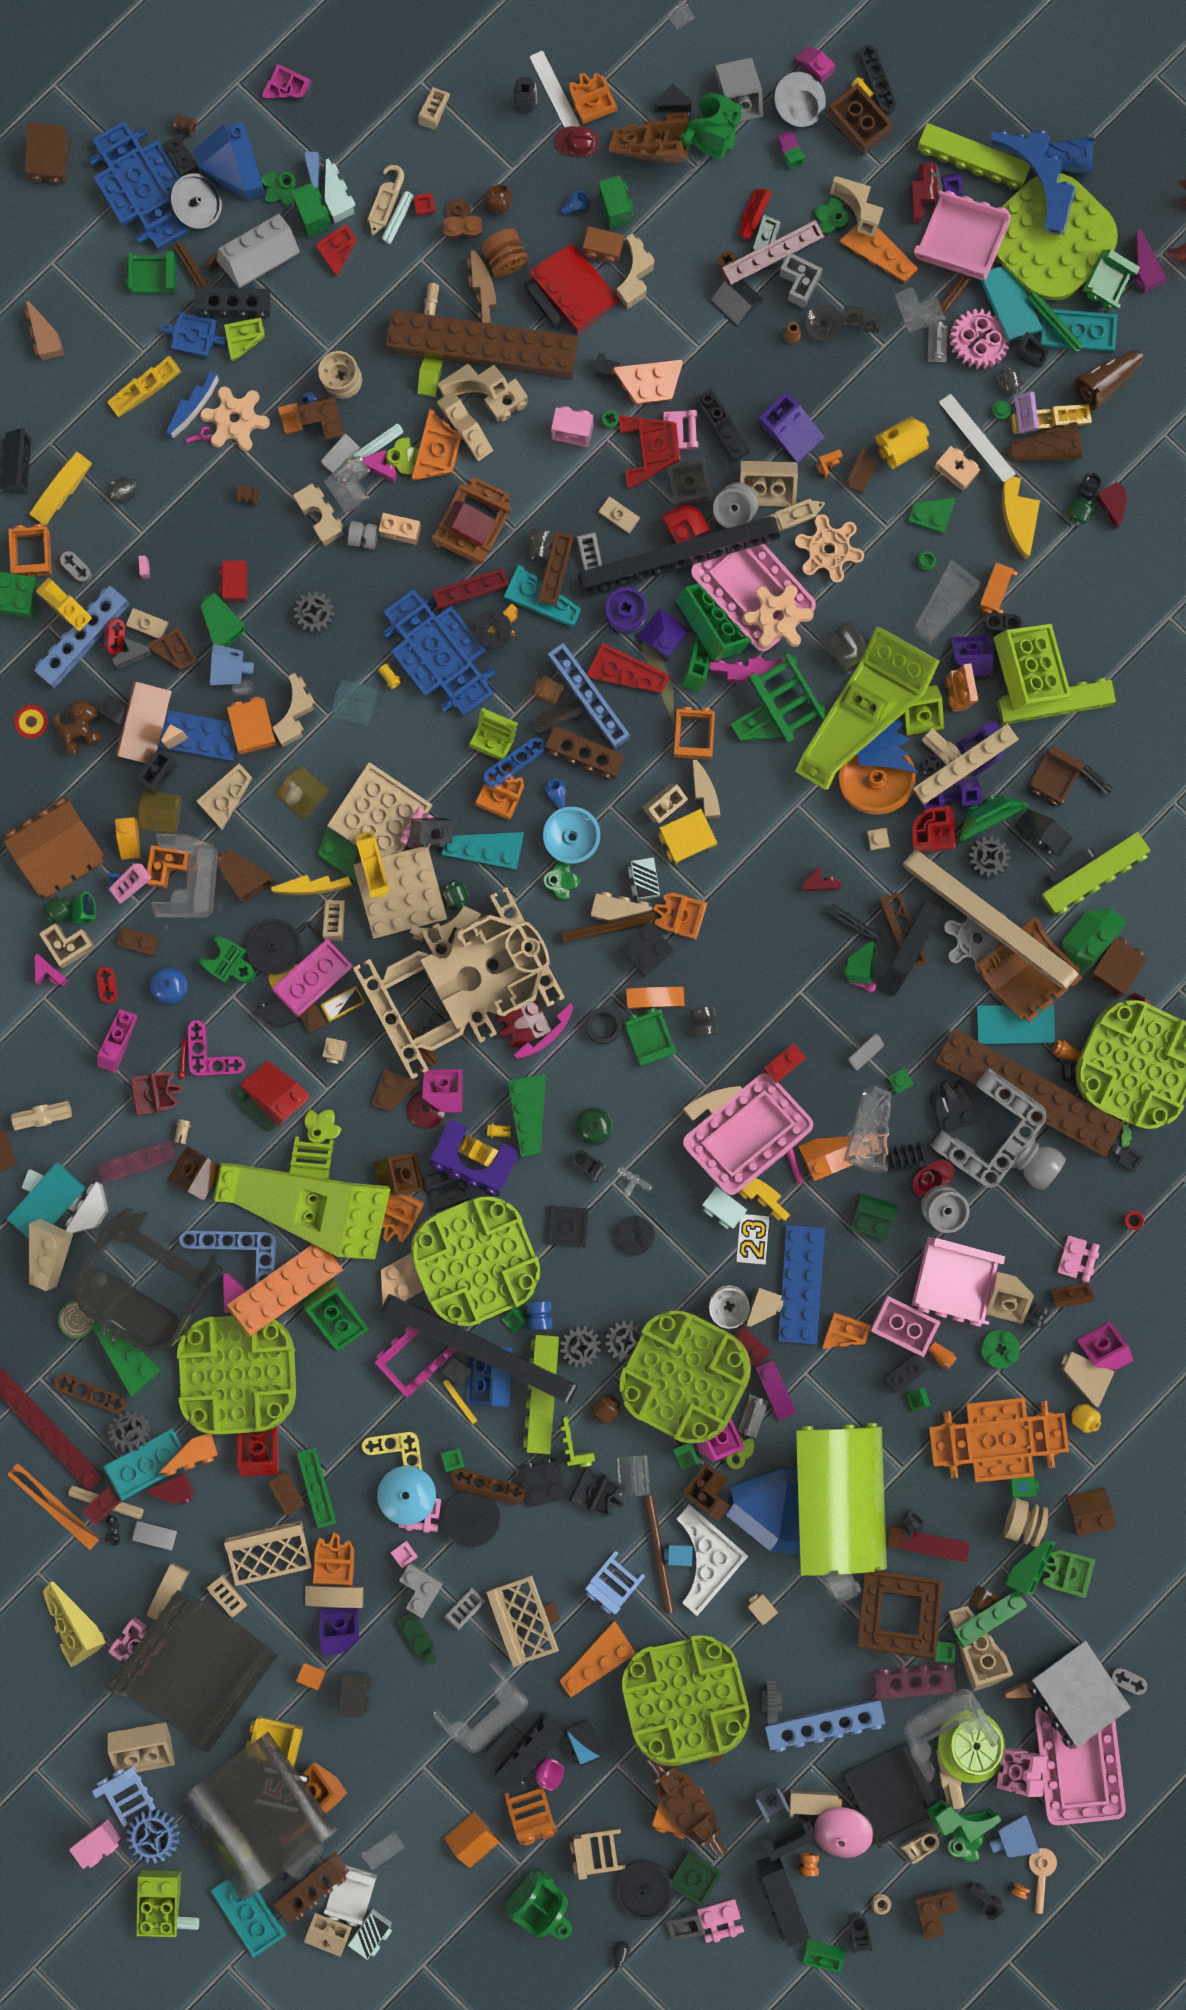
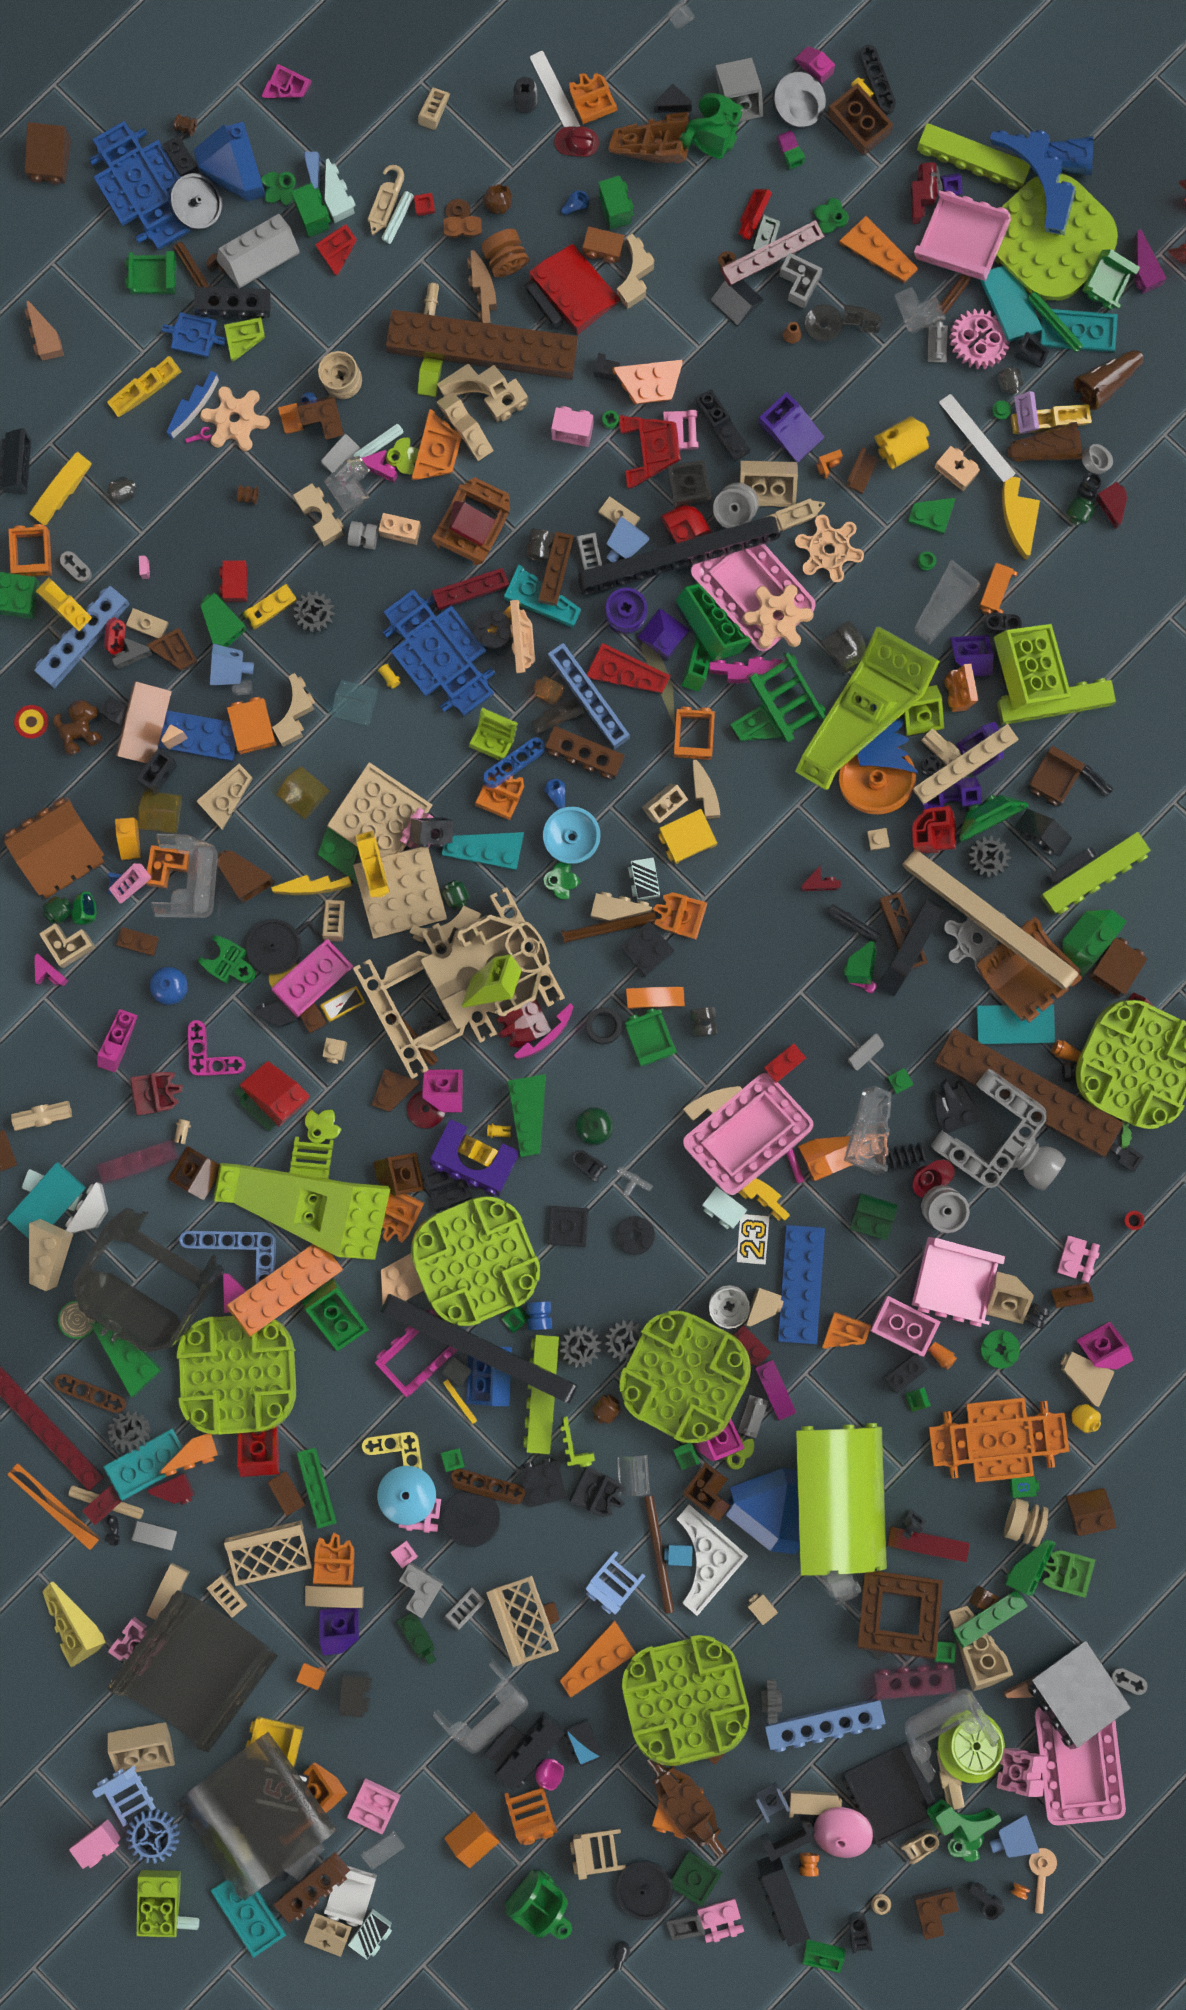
(102, 986): red beam -> none
(184, 1043): red hinge -> none
(270, 606): none -> yellow plate
(373, 1806): none -> bright pink slope
(493, 982): none -> lime slope
(523, 638): none -> light nougat wing
(625, 540): none -> medium blue torso
(856, 196): tan arch -> none
(1097, 459): none -> light grey hat

